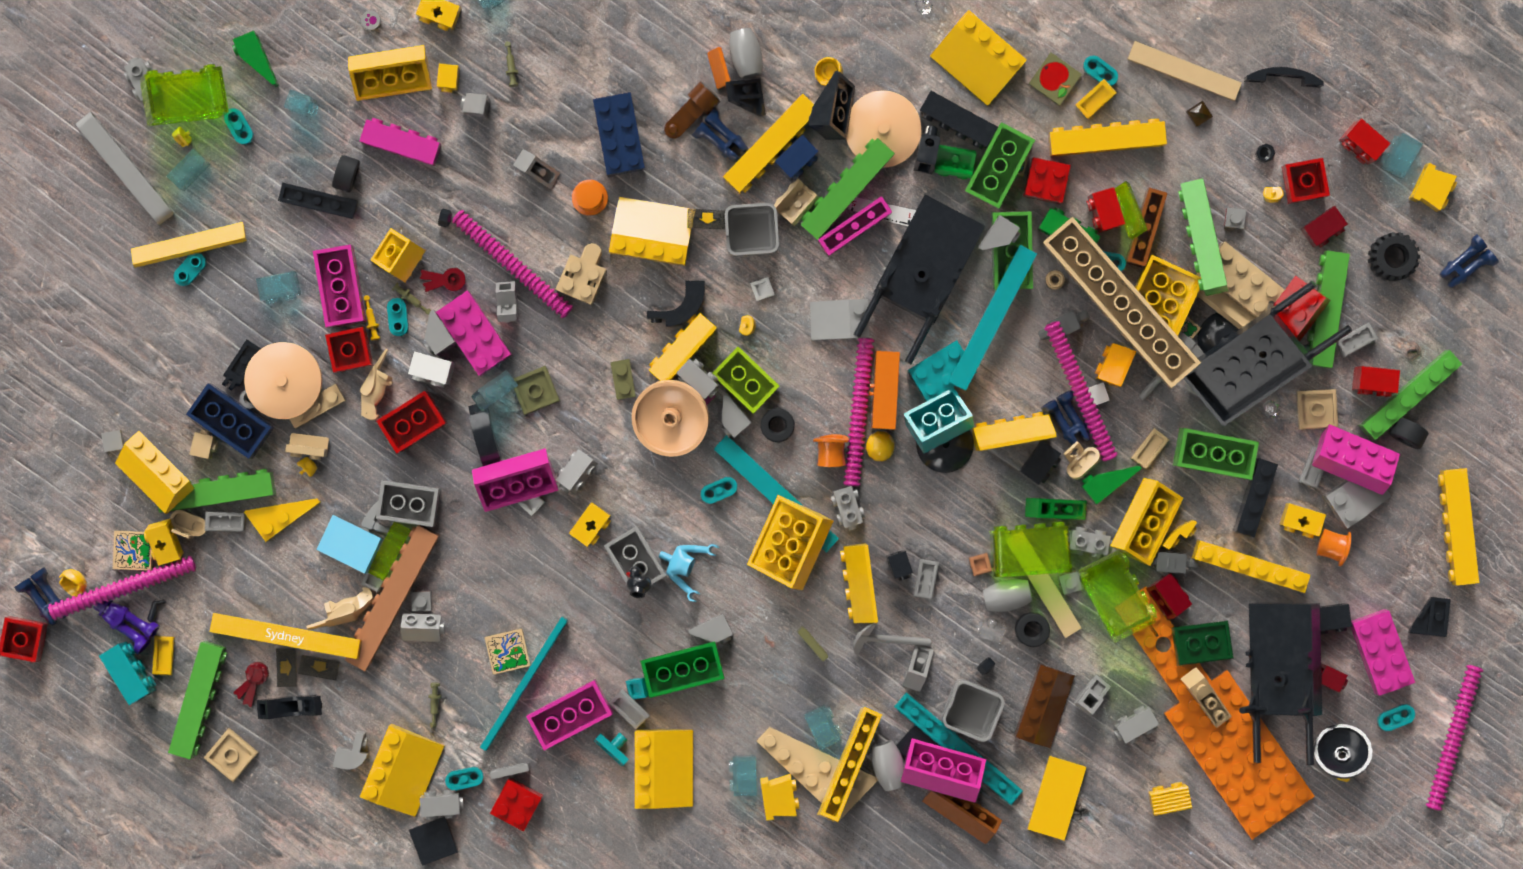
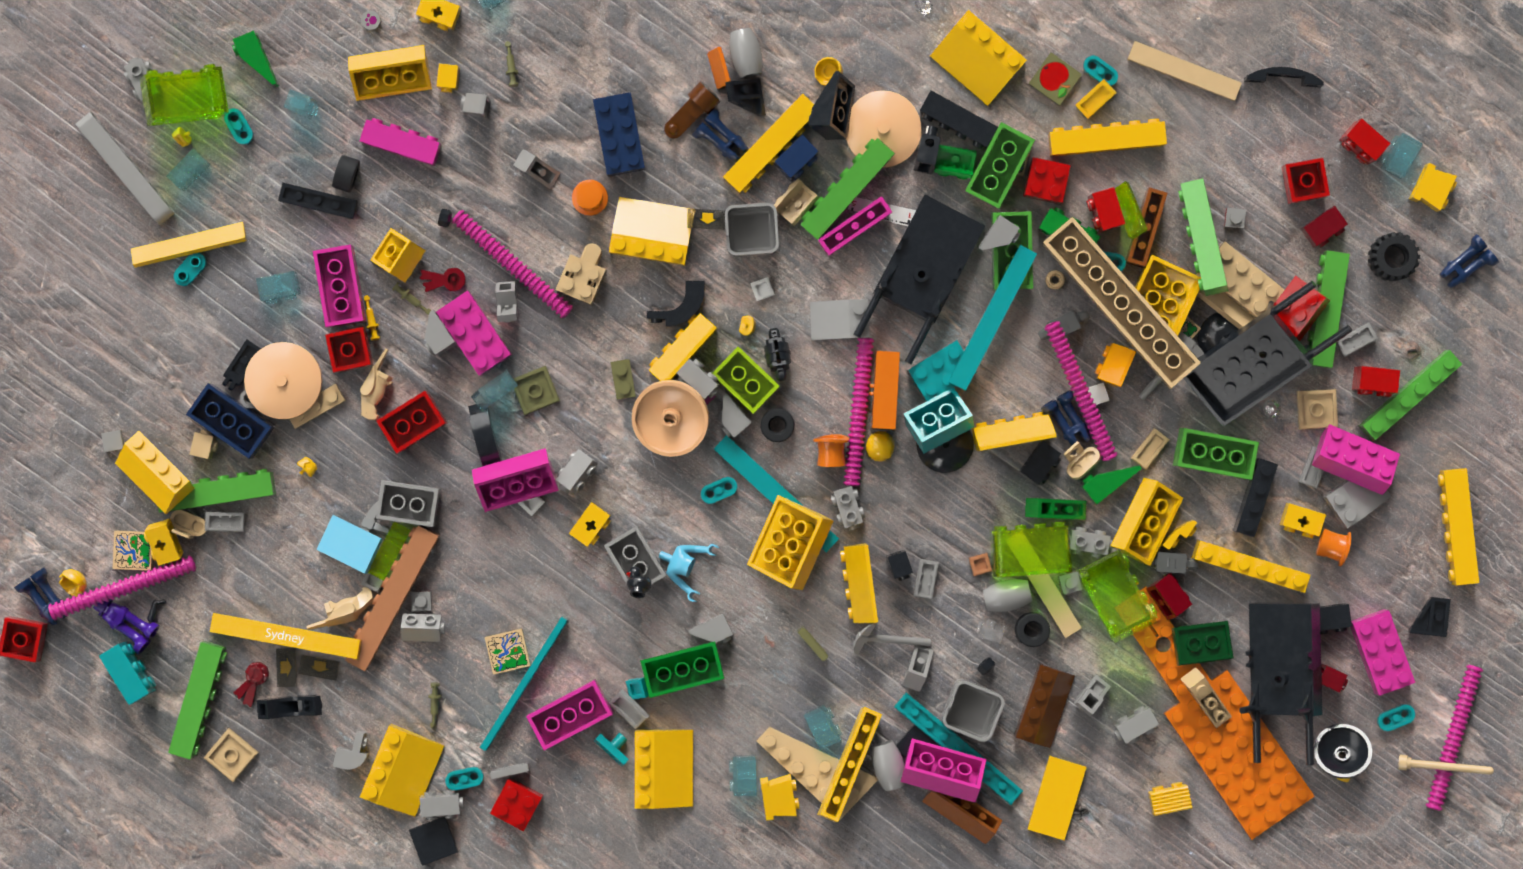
(163, 655): yellow tile -> none
(275, 518): yellow wing -> none
(308, 445): tan bracket -> none
(399, 316): teal plate -> none
(431, 368): white brick -> none
(772, 355): none -> black piece
(1199, 114): dark brown tile -> none
(1265, 153): black tile -> none
(1273, 194): yellow piece -> none
(1406, 763): none -> tan piece
(1409, 433): black tyre -> none

